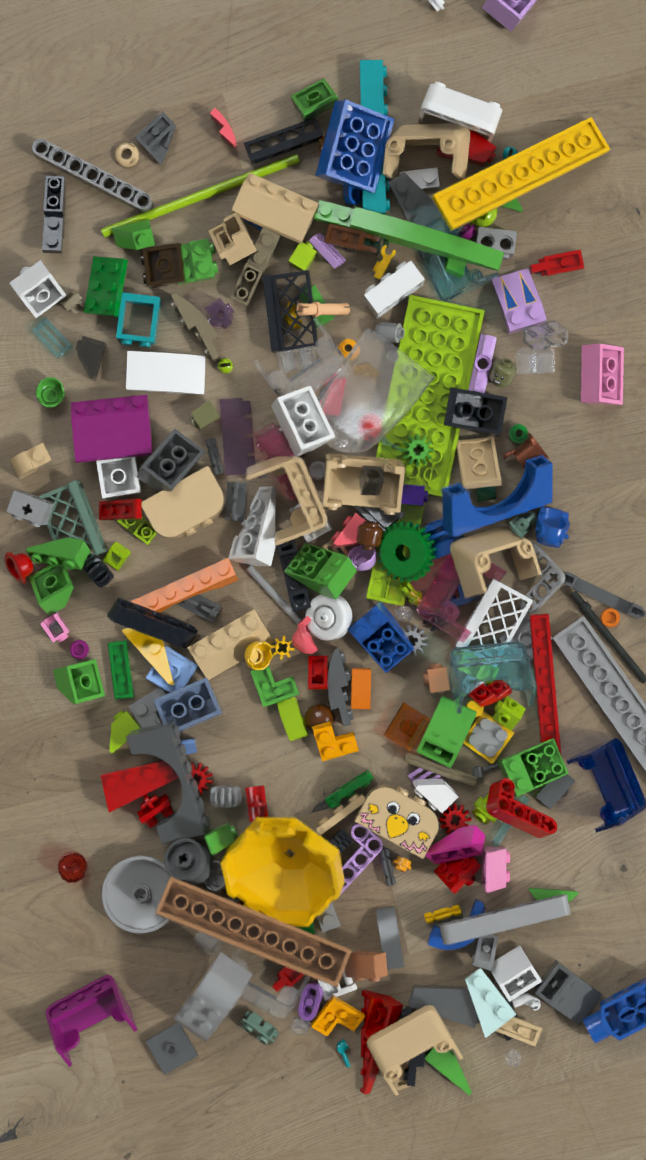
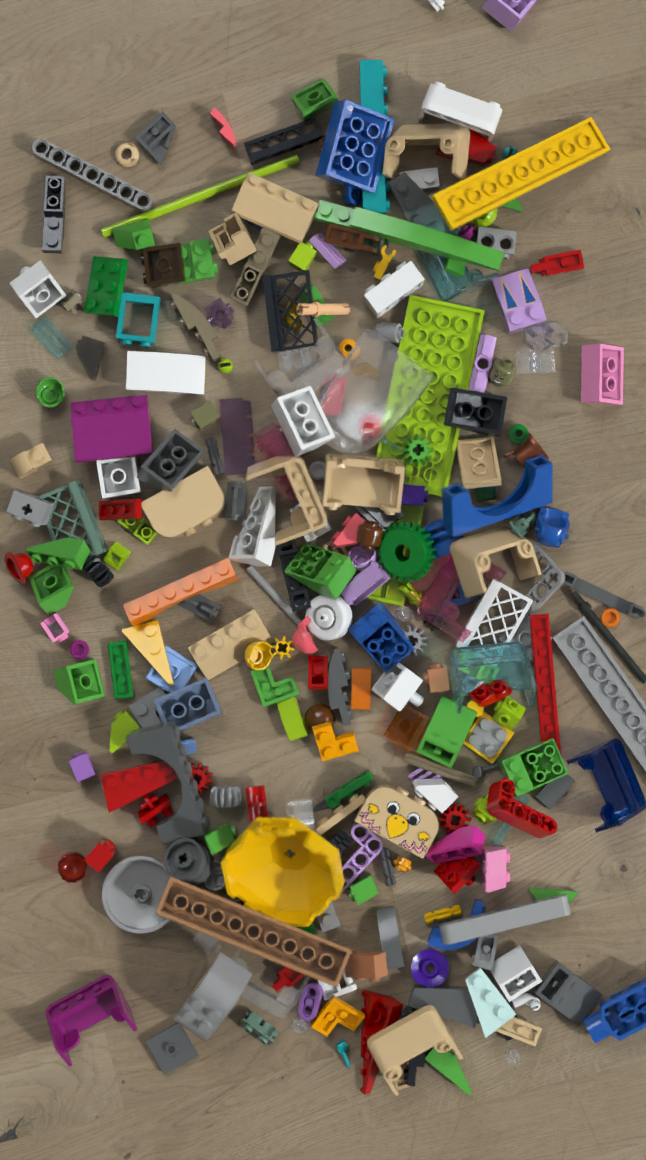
(82, 766): none -> medium lavender brick
(101, 854): none -> red brick
(152, 623): black beam -> none
(302, 810): none -> clear brick
(362, 889): none -> bright green slope
(365, 583): none -> lavender window
(371, 480): clear smoke brick -> none
(399, 687): none -> white brick
(437, 975): none -> dark purple dish

